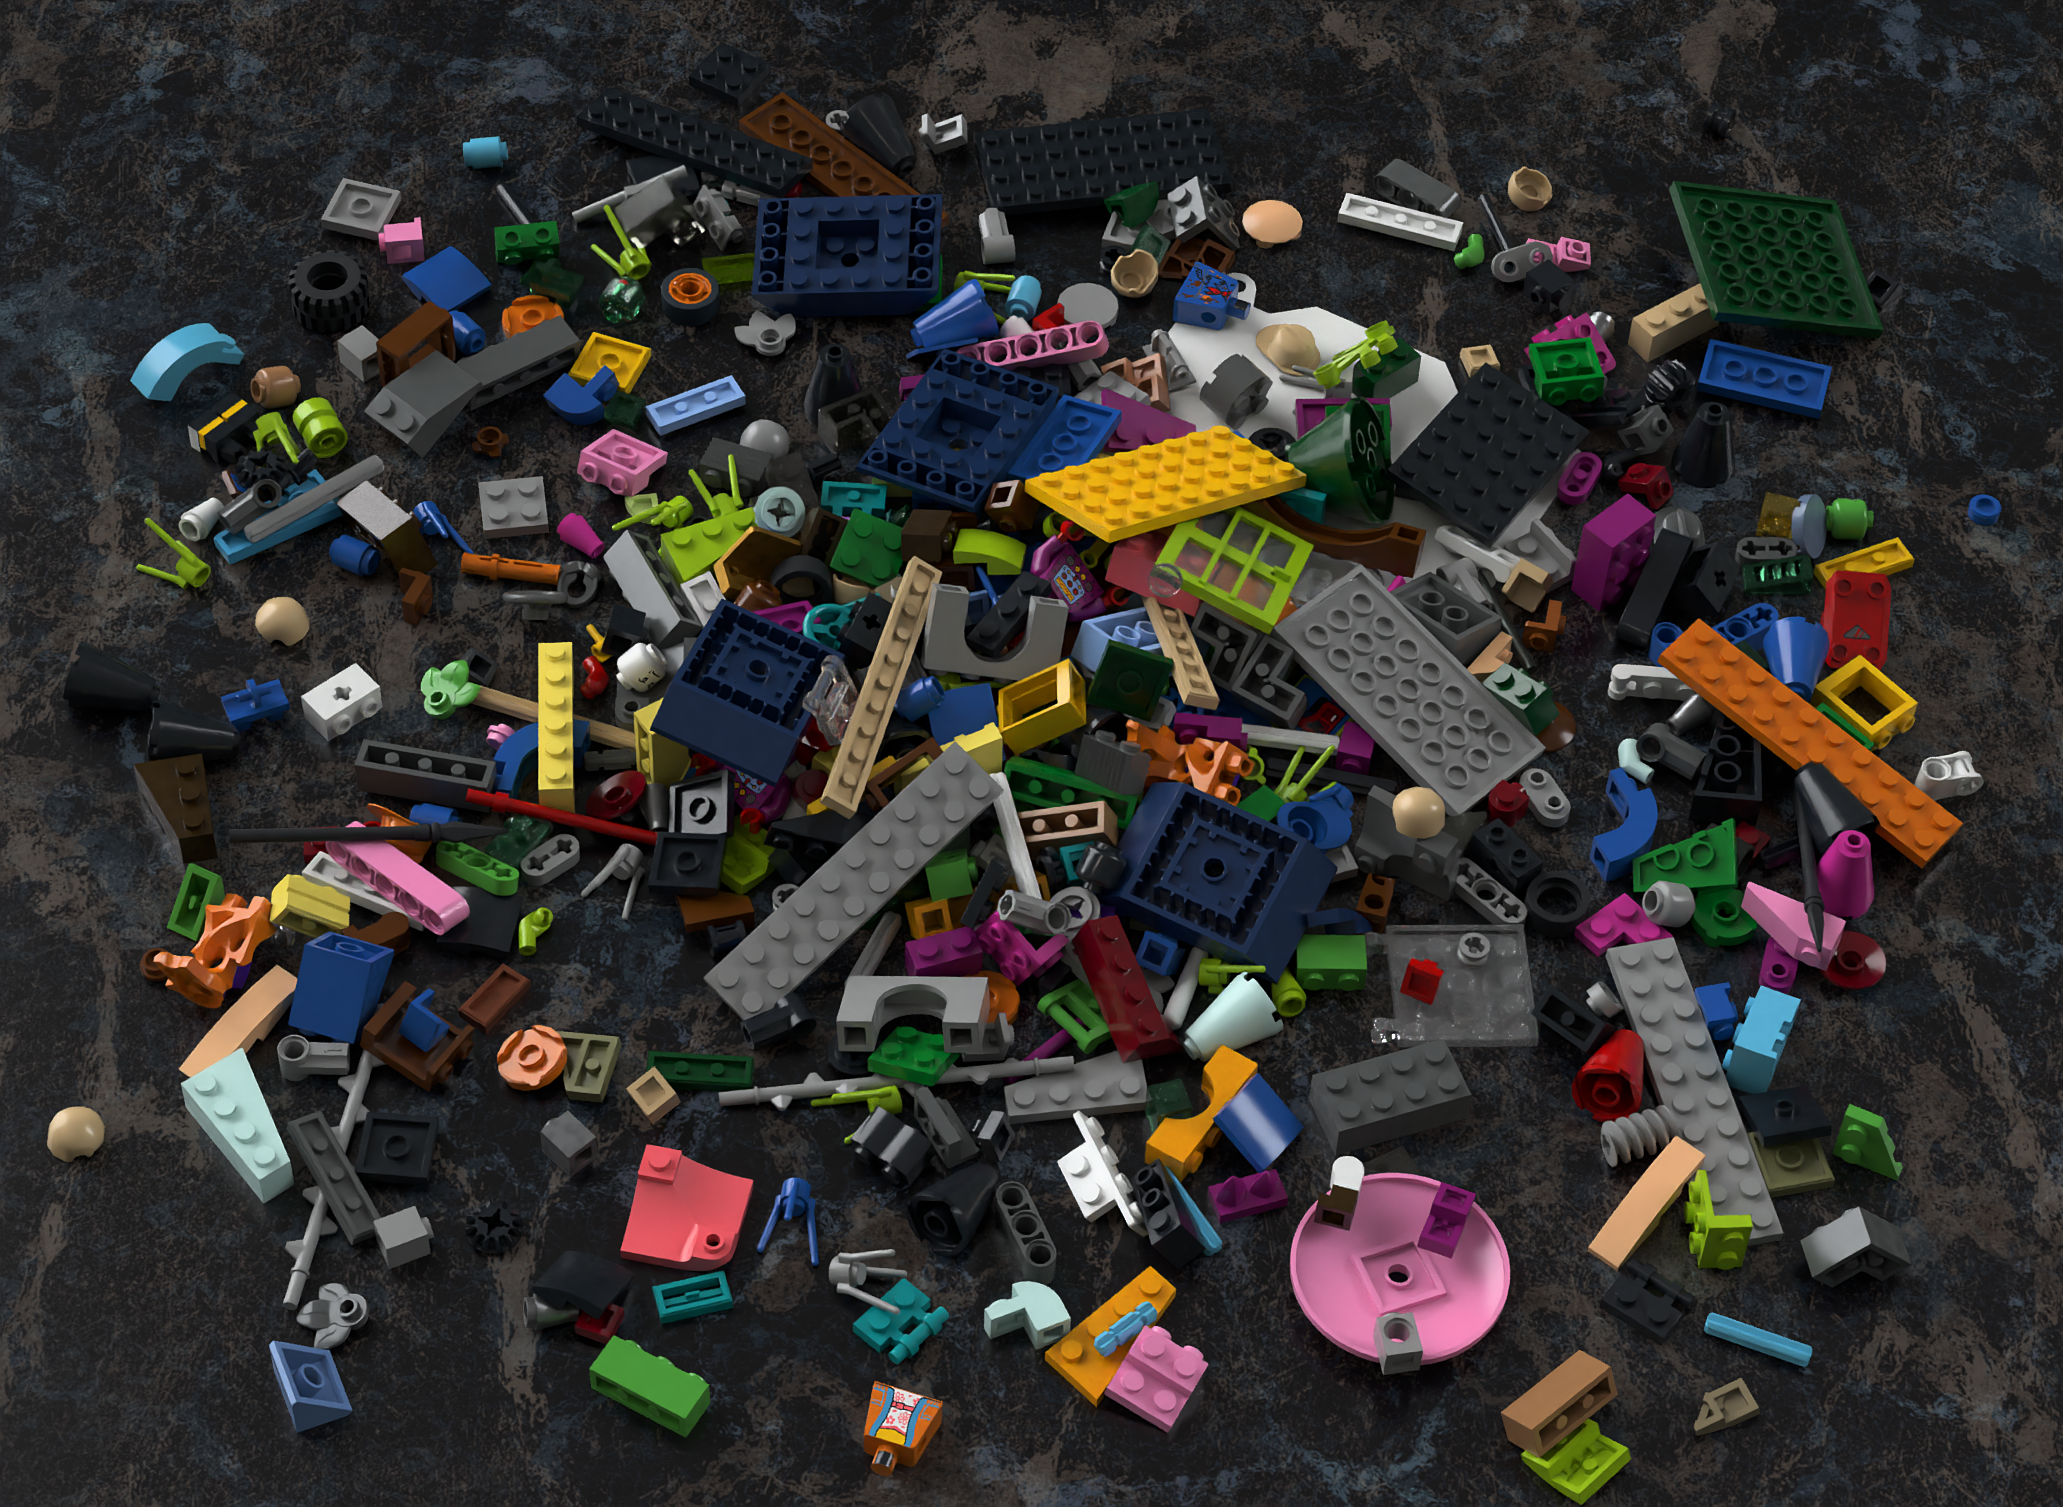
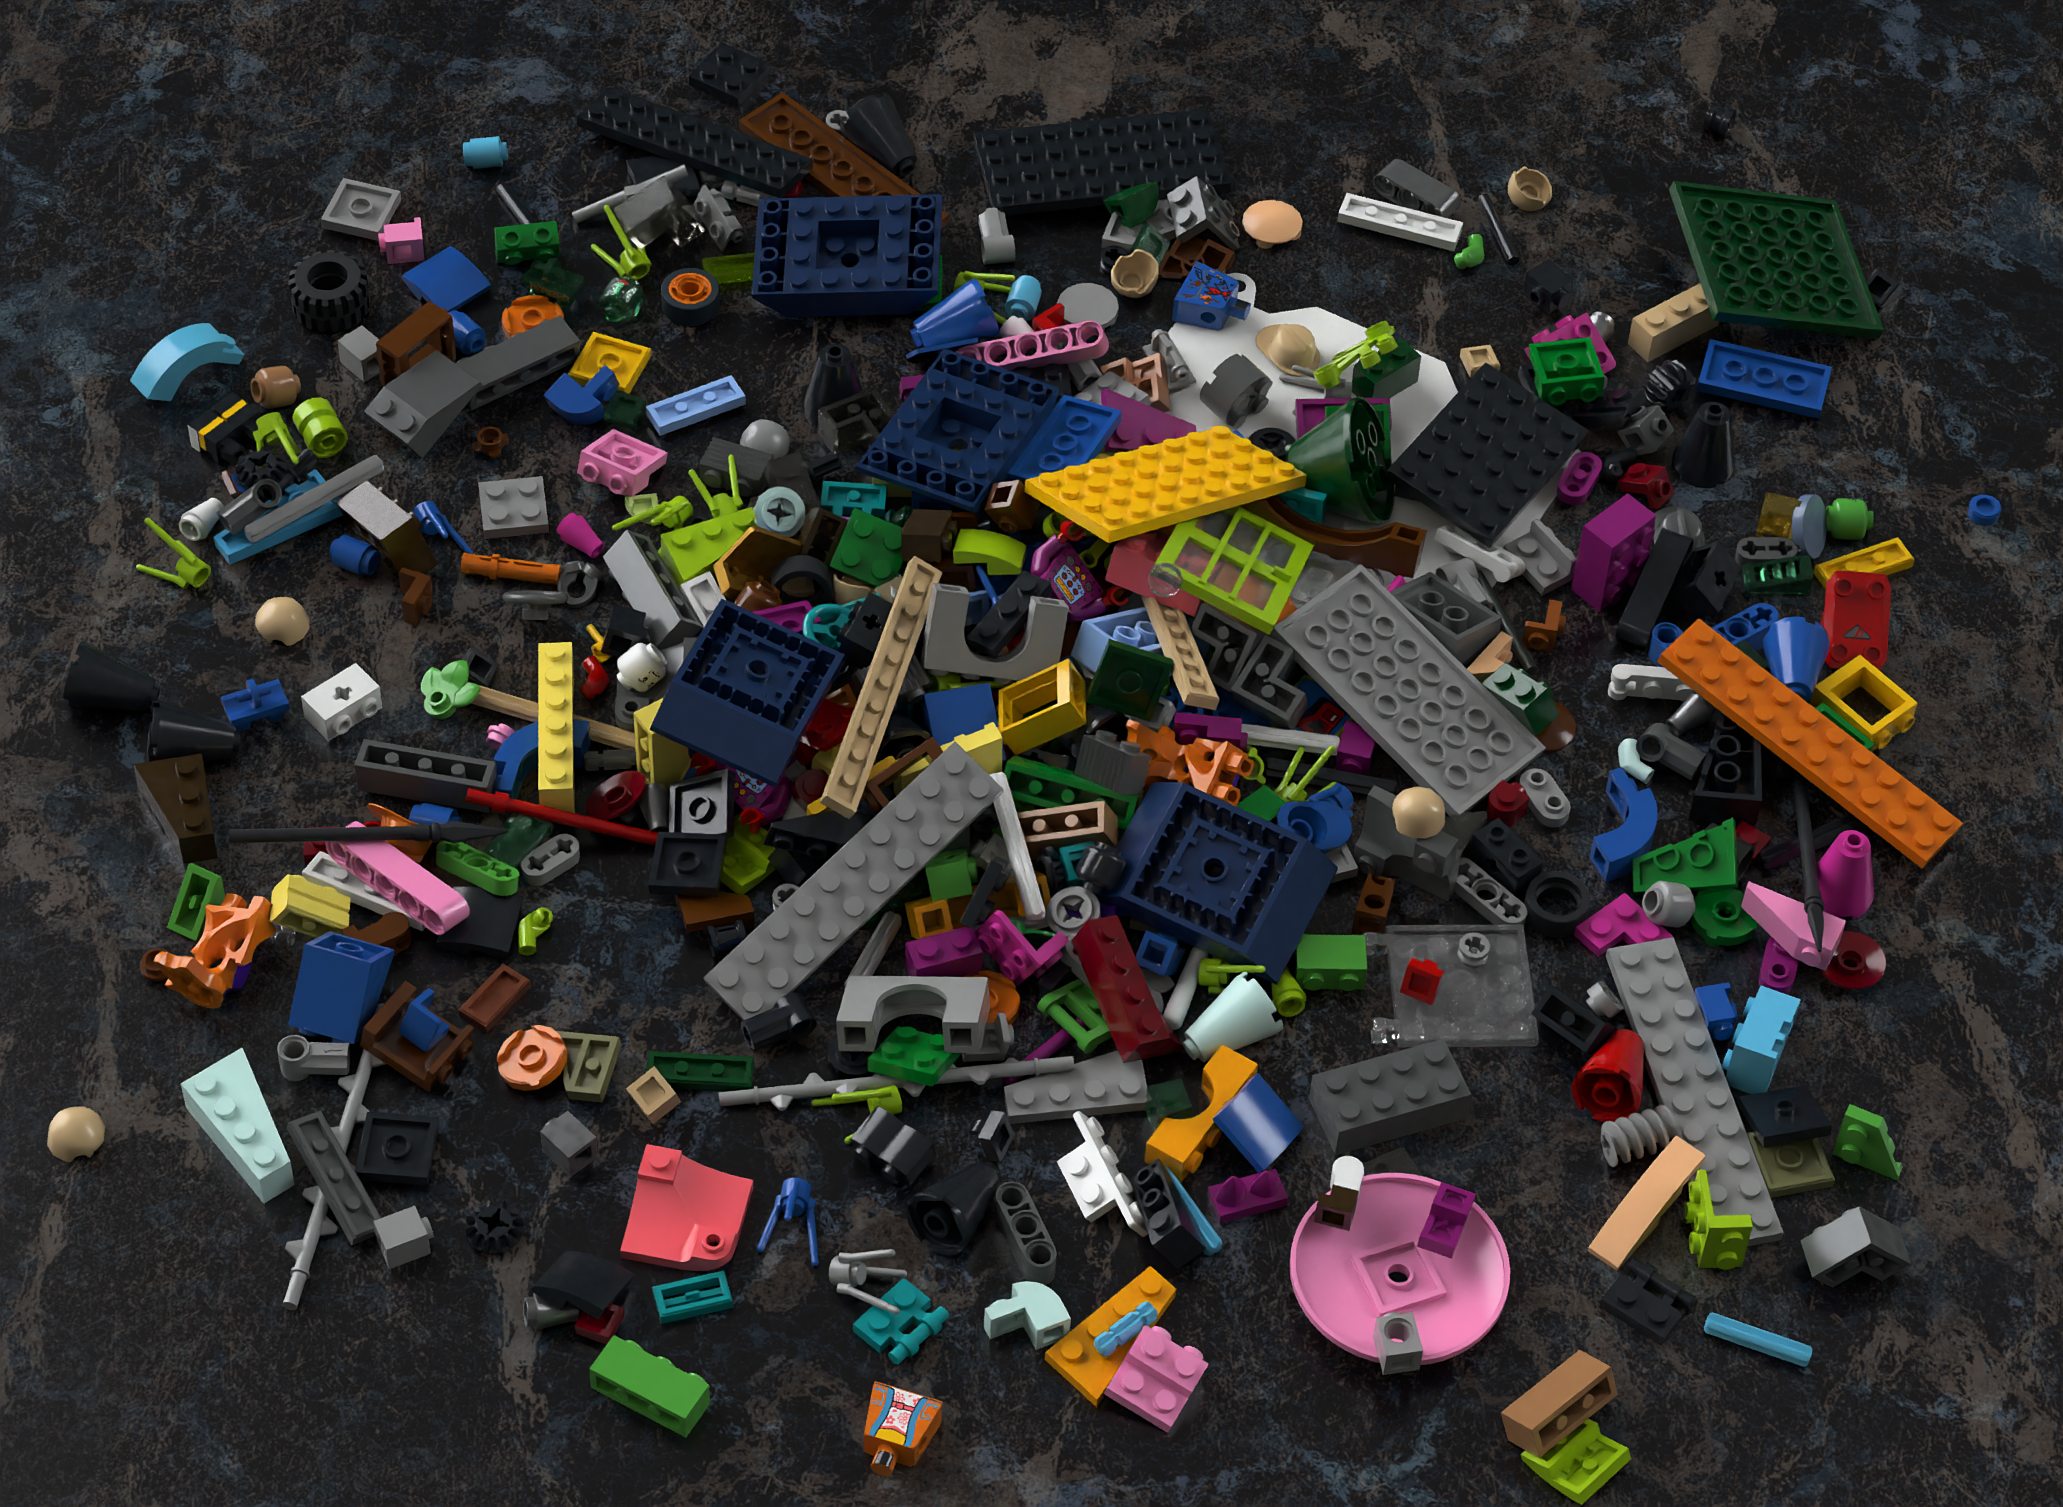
(245, 1021): light nougat slope -> none
(309, 1384): medium blue slope -> none
(331, 1317): dark grey plate -> none
(622, 865): light grey plant -> none
(766, 334): light grey plate -> none
(836, 711): clear plate -> none
(919, 698): blue brick -> none
(943, 1128): dark grey bracket -> none
(944, 134): light grey bracket -> none
(1034, 913): light grey piece -> none
(1339, 921): dark blue slope -> none
(1522, 260): light grey plate -> none
(1527, 585): tan panel -> none
(1567, 254): bright pink slope -> none
(1726, 1408): dark tan slope -> none
(1831, 806): black cone -> none
(1947, 774): white piece -> none

